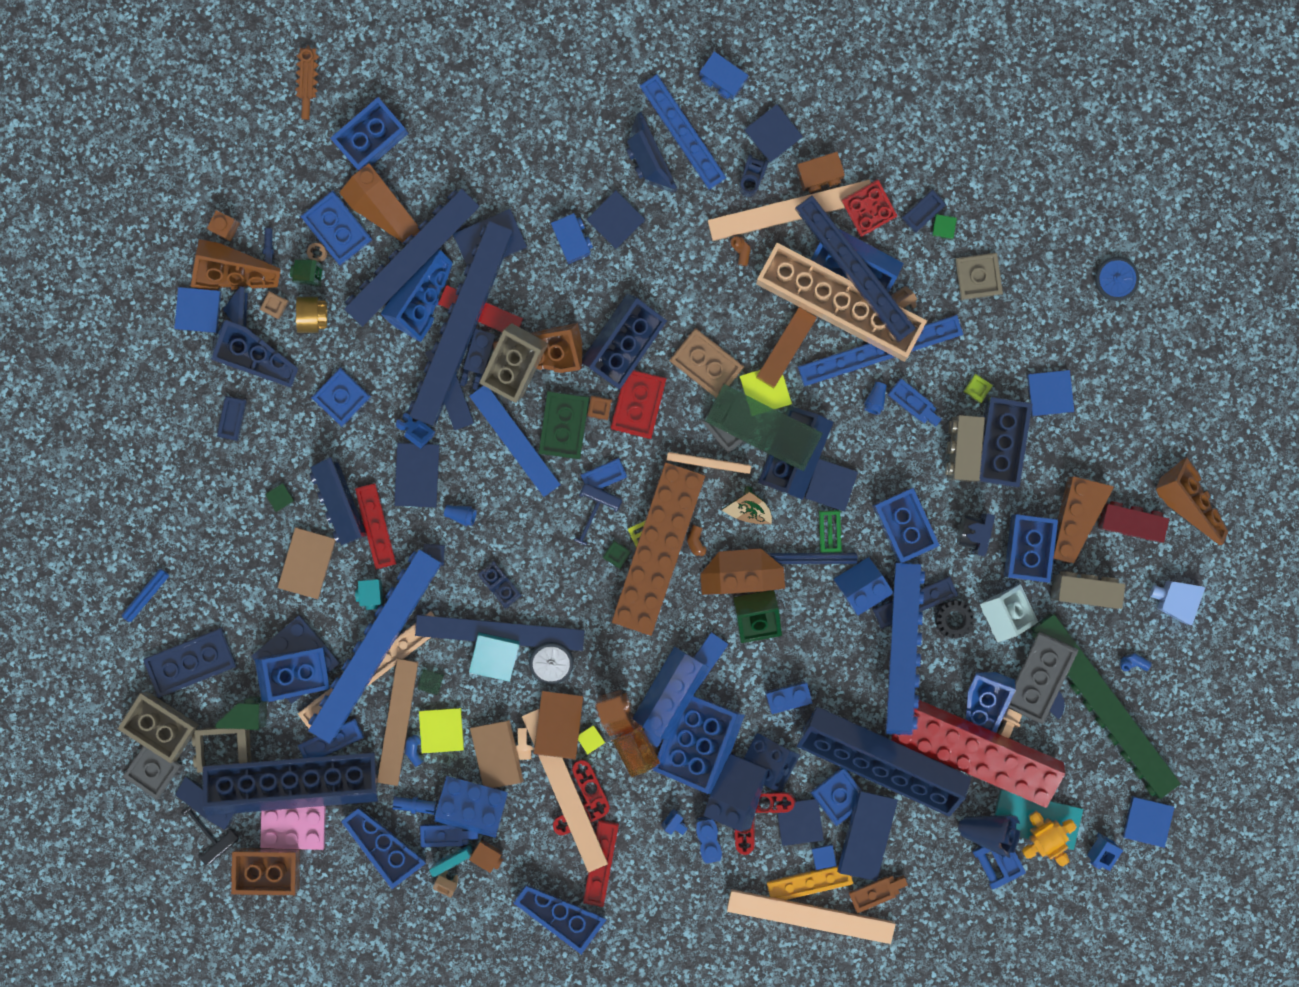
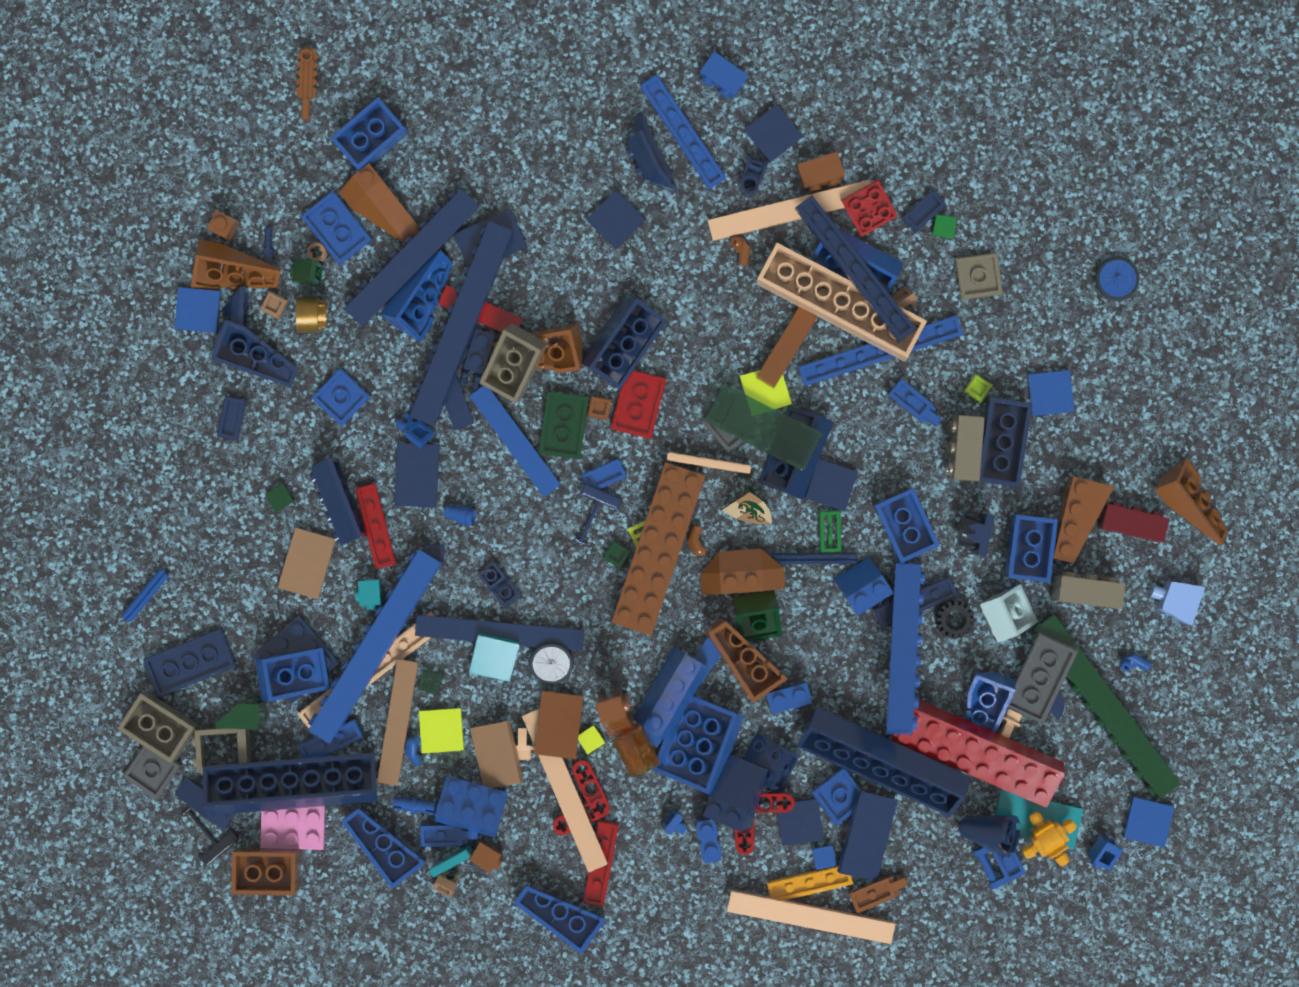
(571, 238): blue brick -> none
(706, 363): medium nougat tile -> none
(748, 667): none -> dark orange wedge
(876, 399): blue cone -> none

